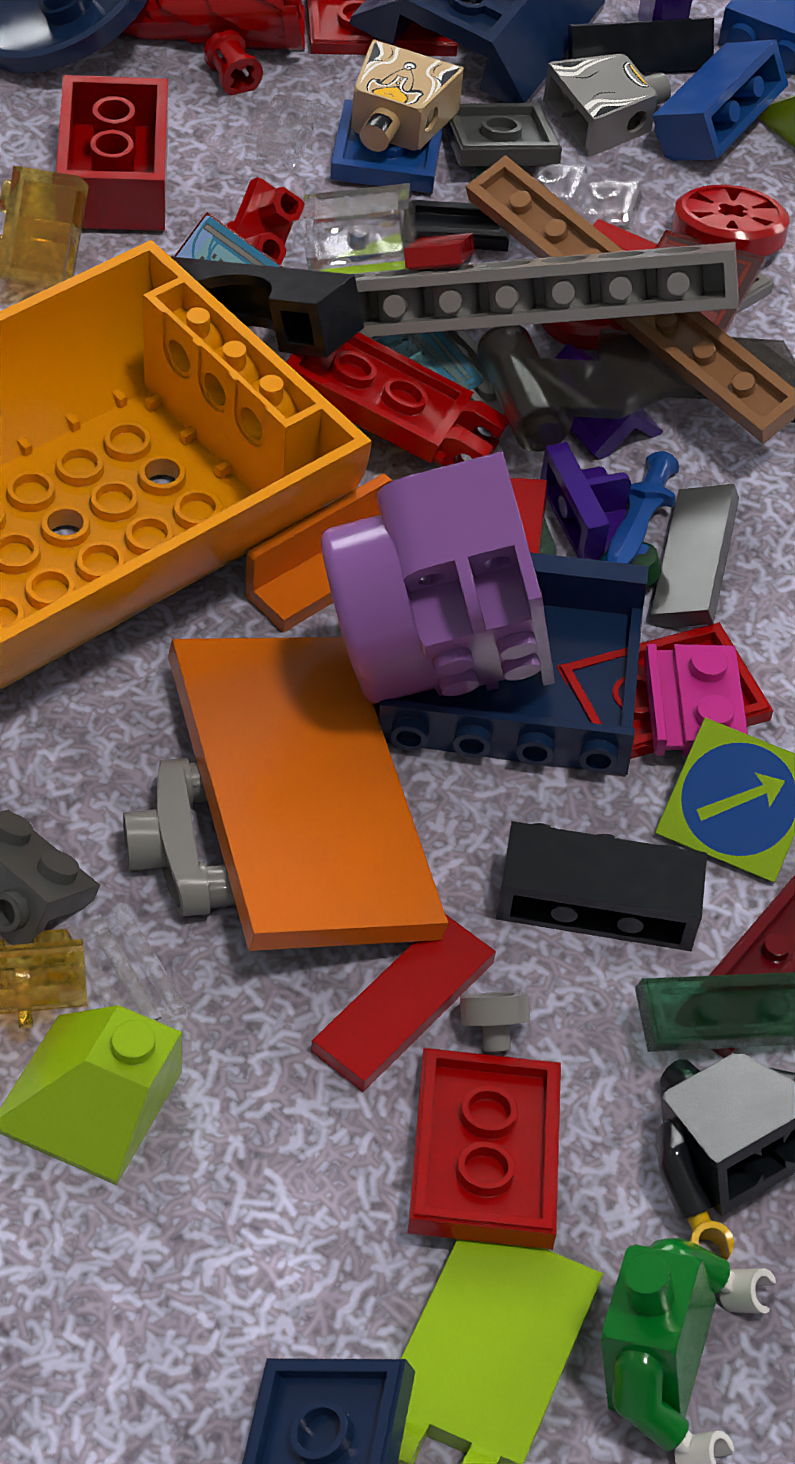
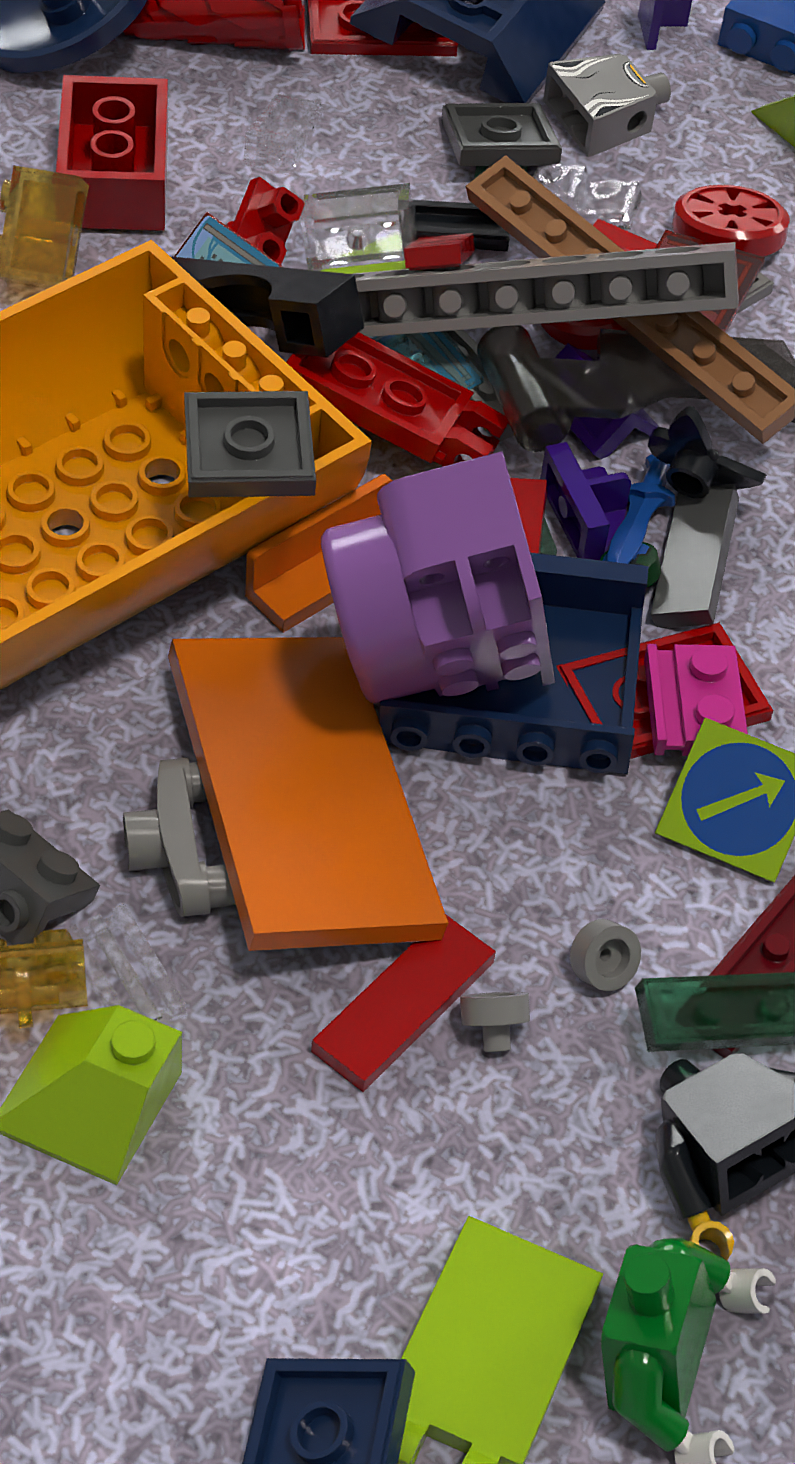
(232, 63): red bush -> none
(249, 444): none -> dark grey tile
(392, 166): blue plate -> none
(403, 97): tan torso -> none
(486, 1149): red tile -> none
(602, 886): black brick -> none
(605, 954): none -> light grey tile
(647, 43): black tile -> none
(693, 461): none -> black animal
(720, 100): blue brick -> none

